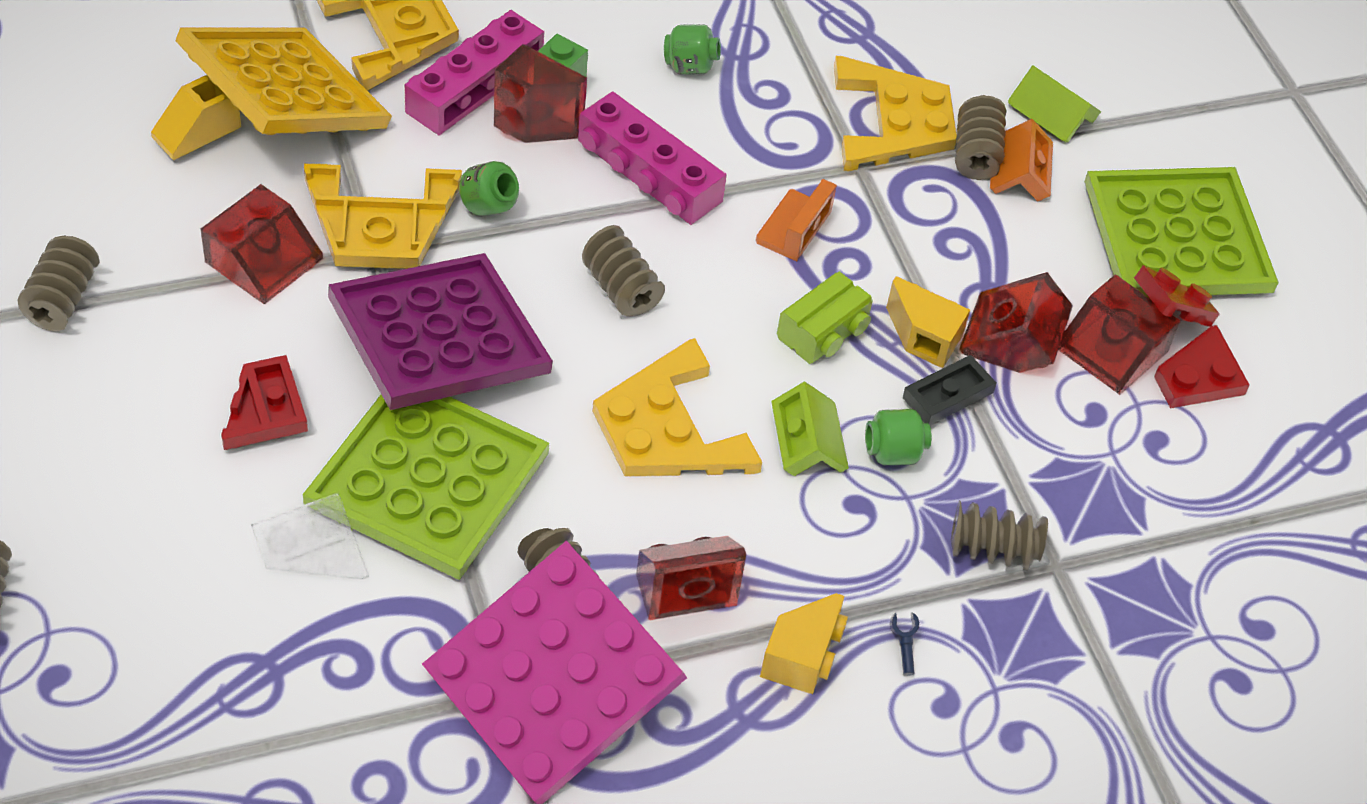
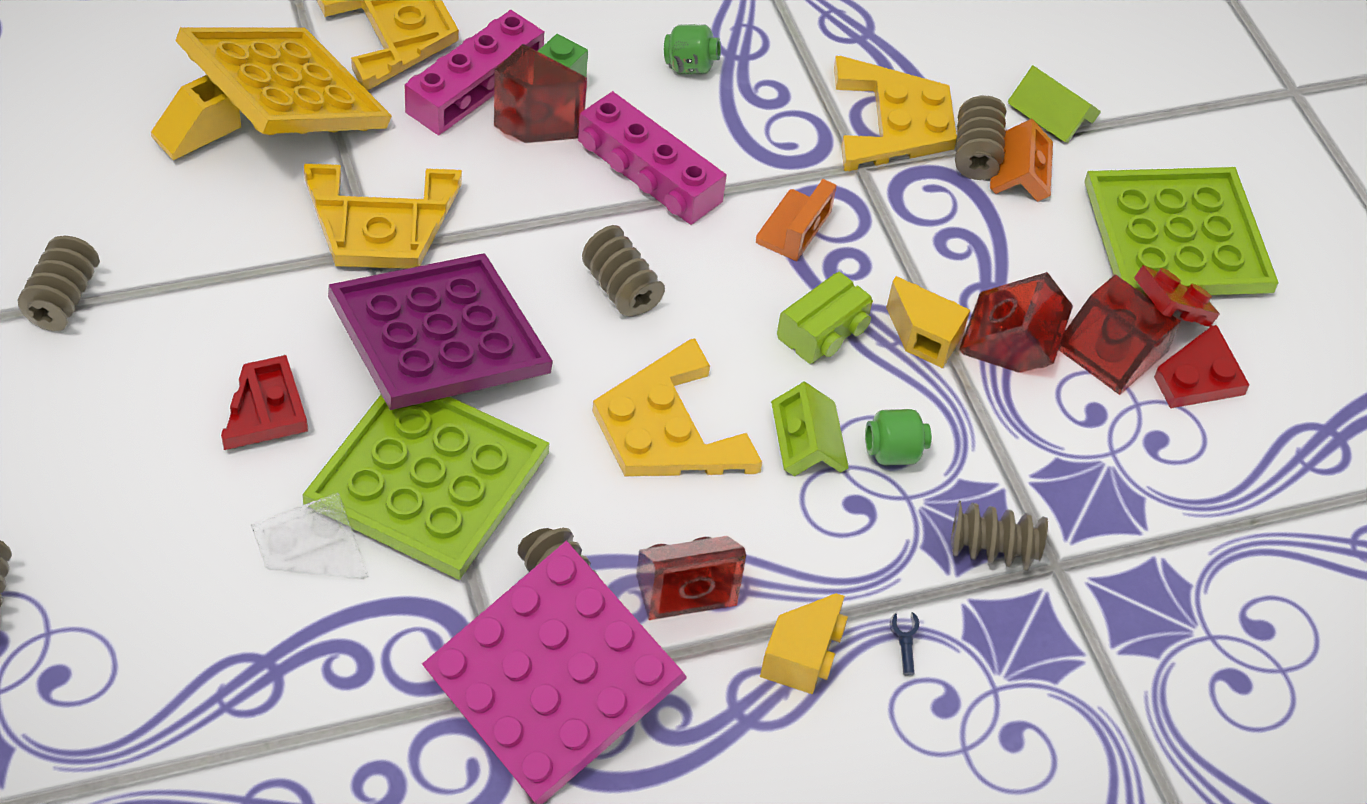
(260, 244): clear red slope -> none
(489, 188): bright green head -> none
(949, 390): pearl dark grey plate -> none

